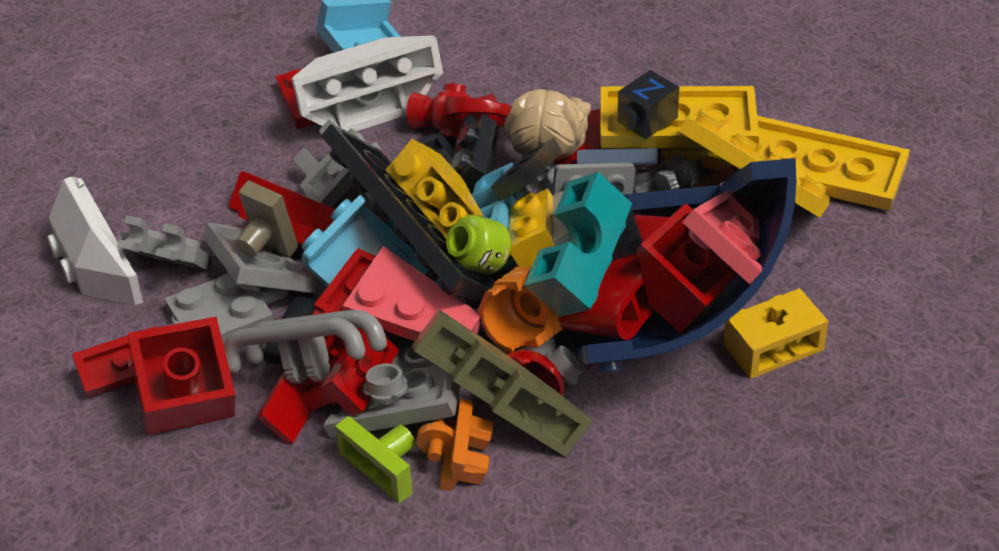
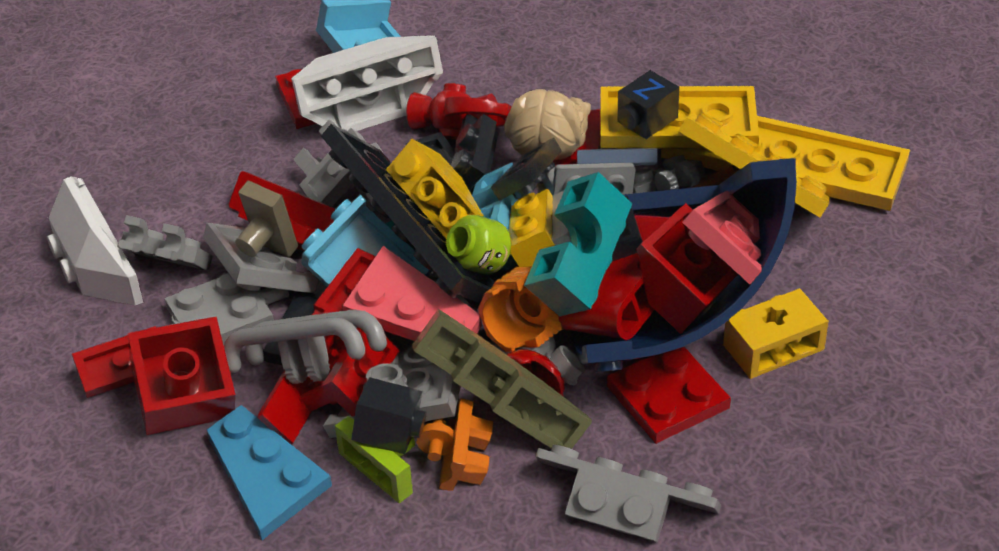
(265, 469): none -> dark azure wing
(388, 416): none -> black brick
(620, 499): none -> light grey bracket
(668, 393): none -> red plate

